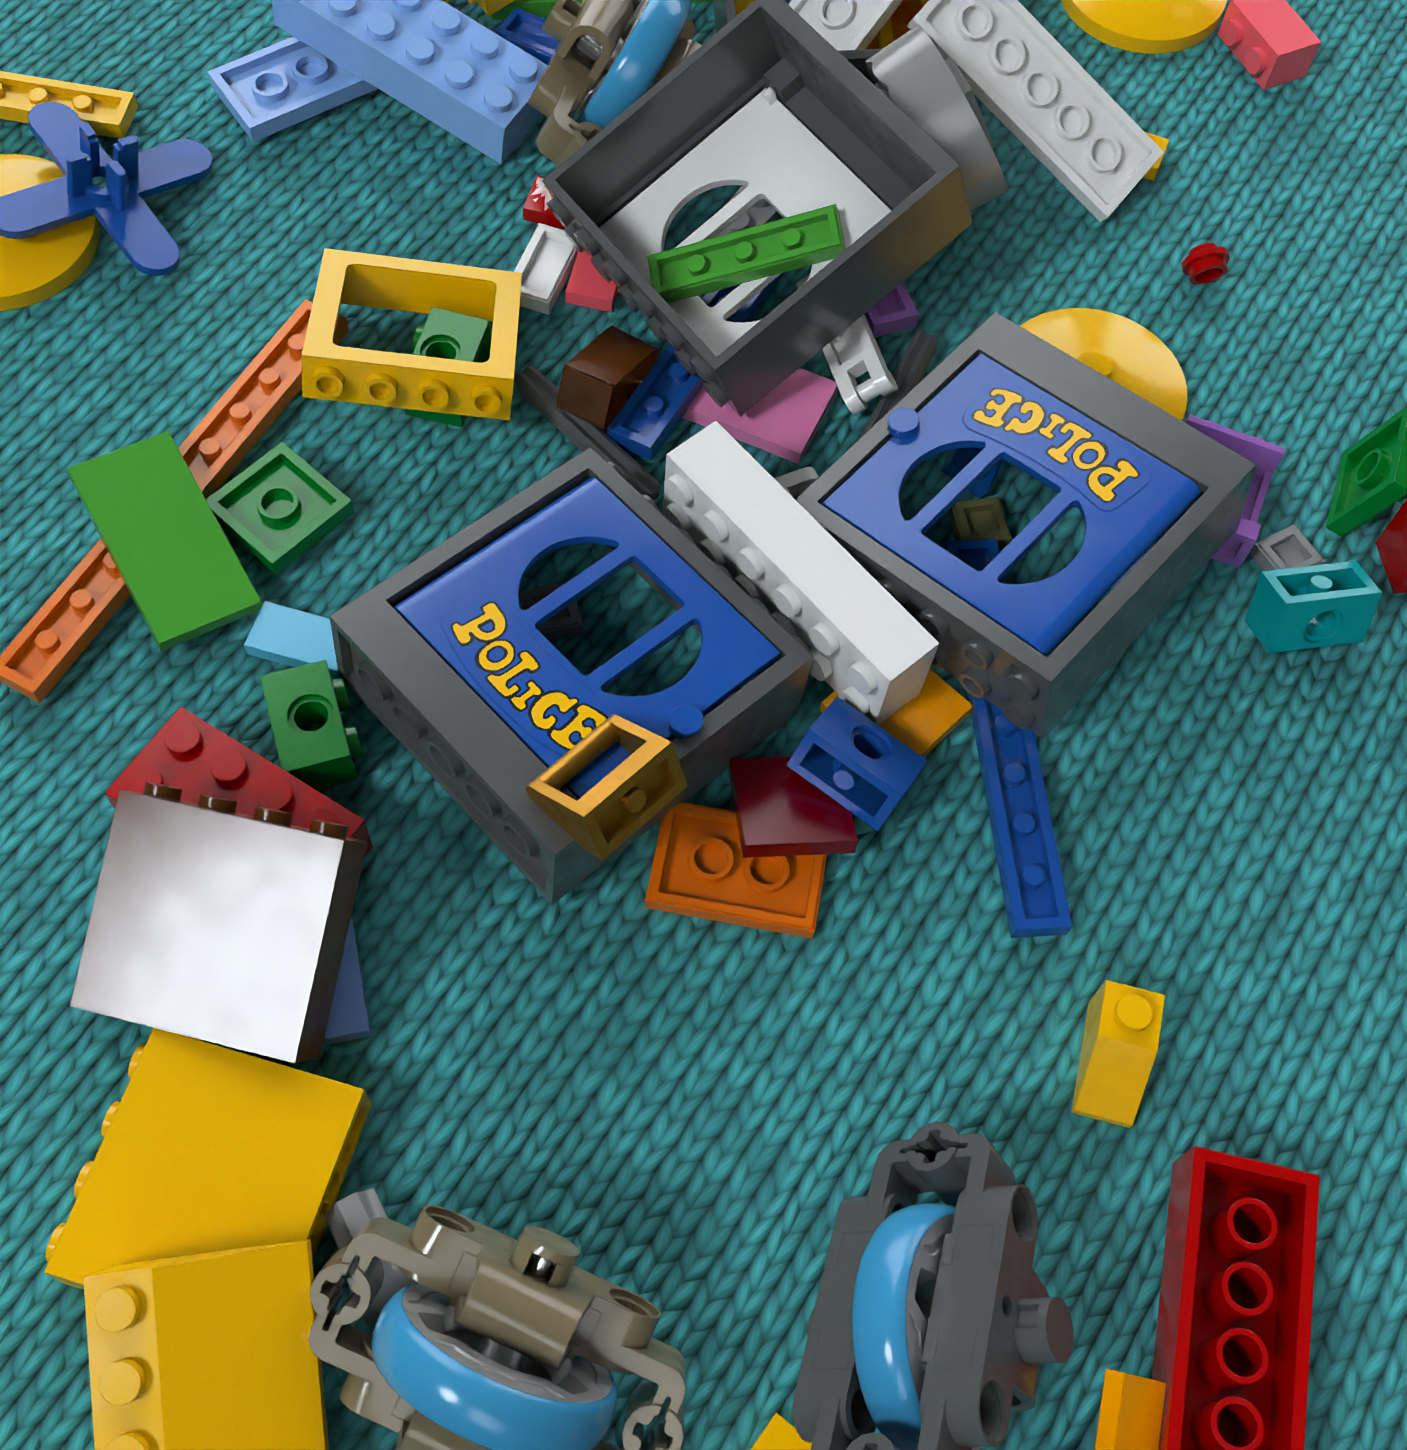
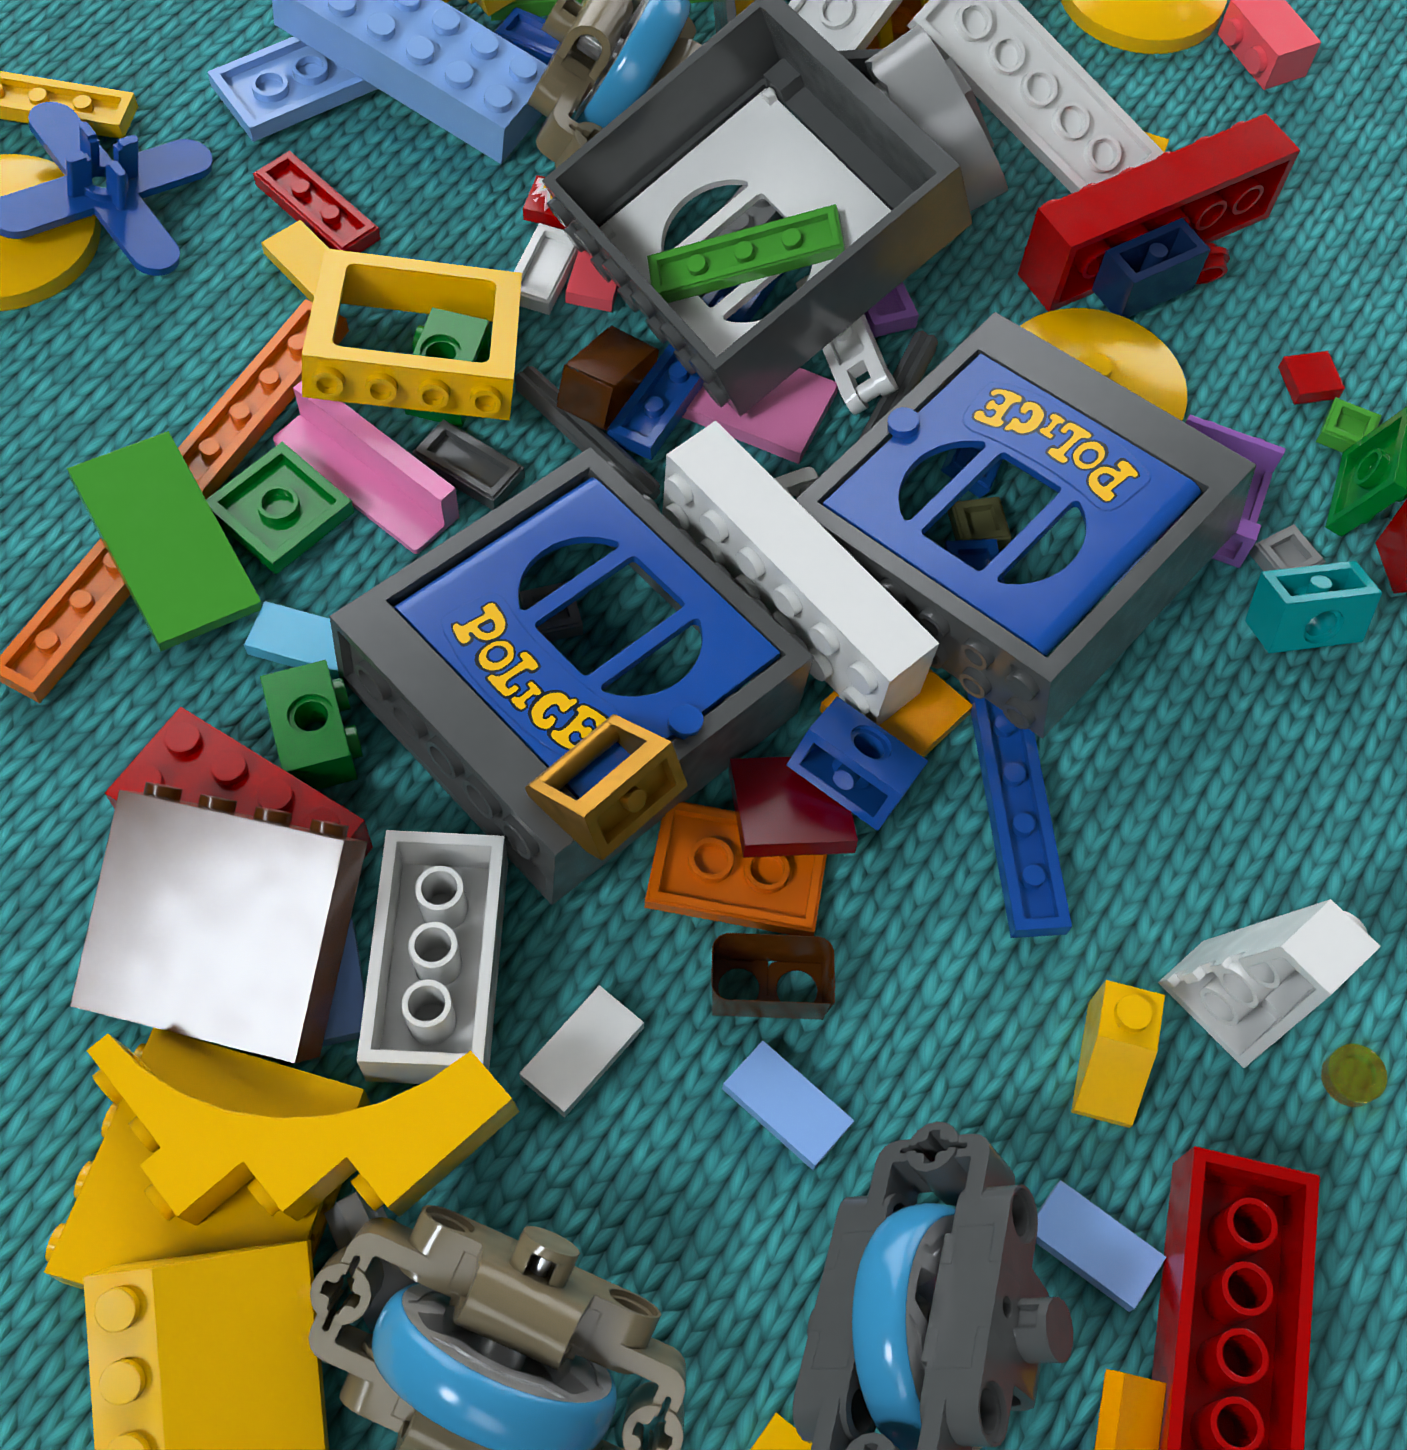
(297, 255): none -> yellow tile
(298, 1161): none -> yellow arch
(316, 204): none -> red tile
(372, 471): none -> bright pink panel
(433, 955): none -> white brick
(469, 464): none -> dark grey tile
(581, 1051): none -> white tile
(787, 1105): none -> light blue tile
(792, 953): none -> reddish brown piece
(1096, 1246): none -> light blue tile
(1150, 268): none -> dark blue brick
(1211, 184): none -> red brick
(1268, 975): none -> white wedge
(1311, 377): none -> red tile
(1346, 425): none -> bright green tile
(1354, 1075): none -> clear yellow tile

